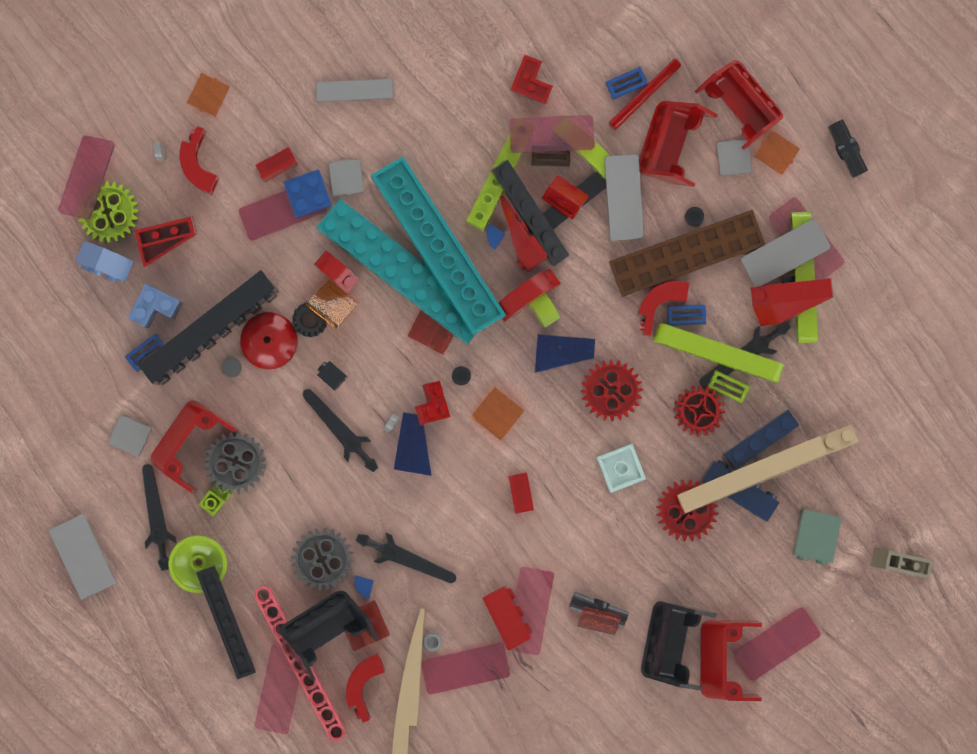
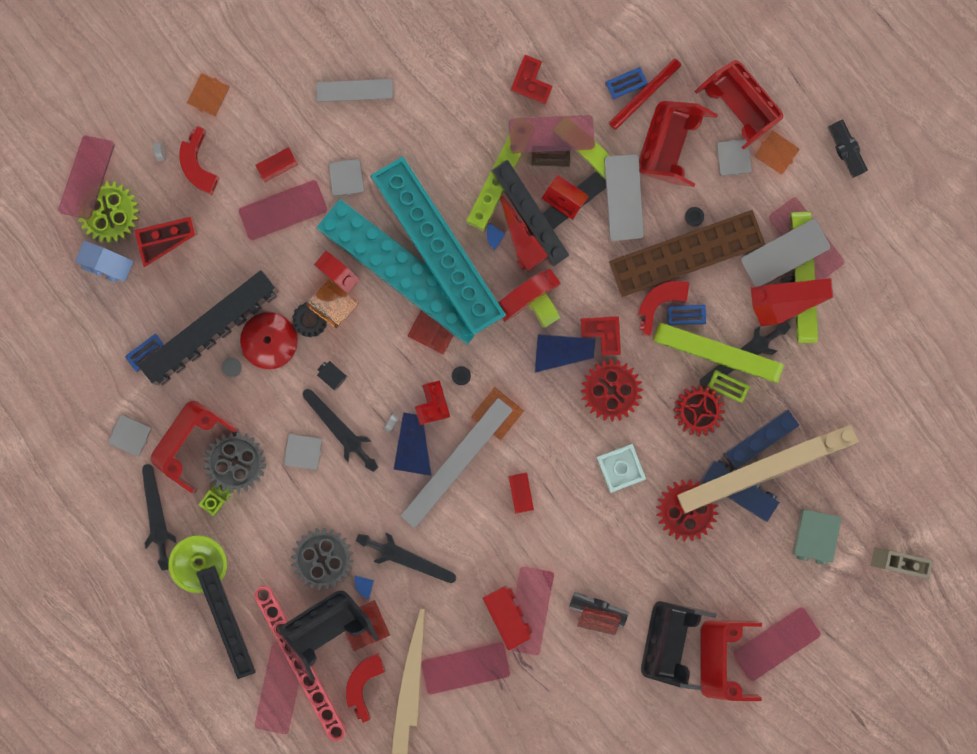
(82, 556): light grey tile -> none
(150, 302): medium blue brick -> none
(303, 451): none -> light grey piece
(307, 193): blue plate -> none
(432, 642): light grey tile -> none
(456, 463): none -> light grey tile
(607, 329): none -> red plate

